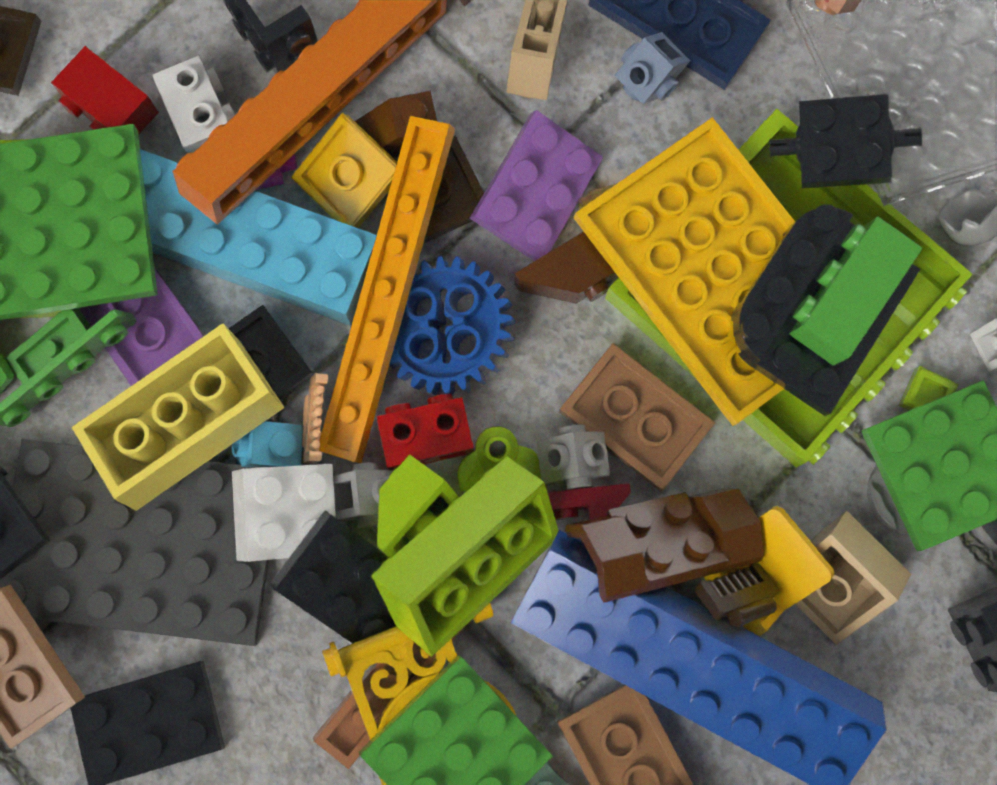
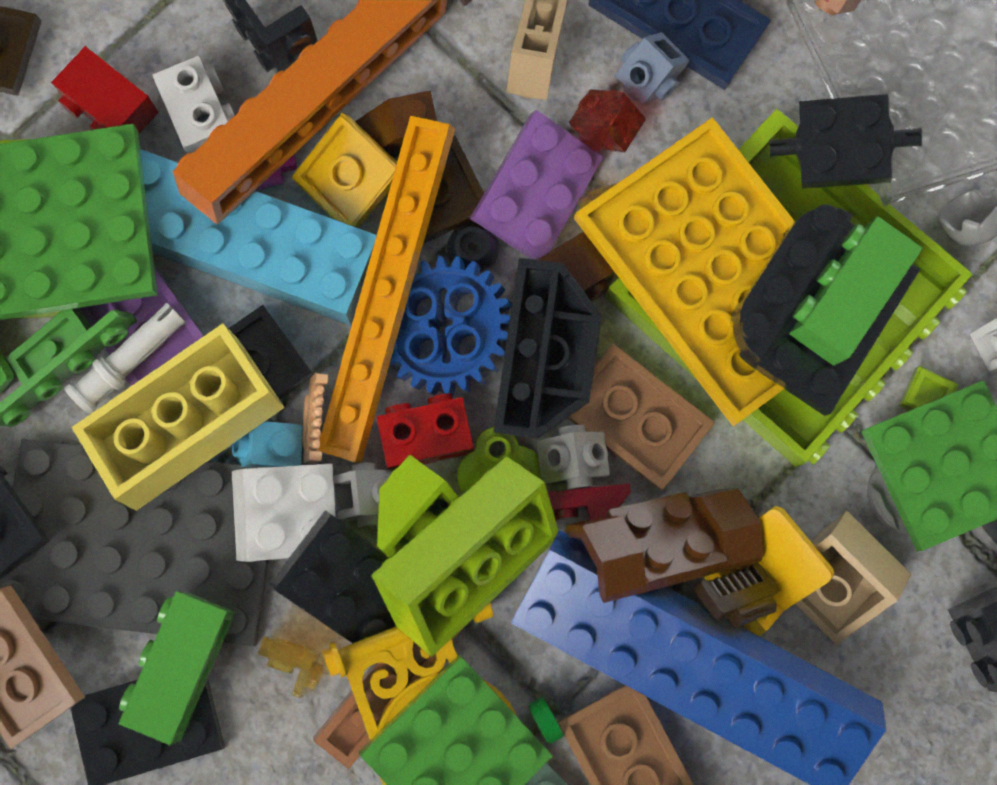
(111, 372): none -> white pin
(175, 667): none -> bright green brick
(287, 655): none -> clear yellow bracket
(472, 233): none -> black plate
(545, 720): none -> green tile
(546, 351): none -> black wedge
(607, 120): none -> clear red brick

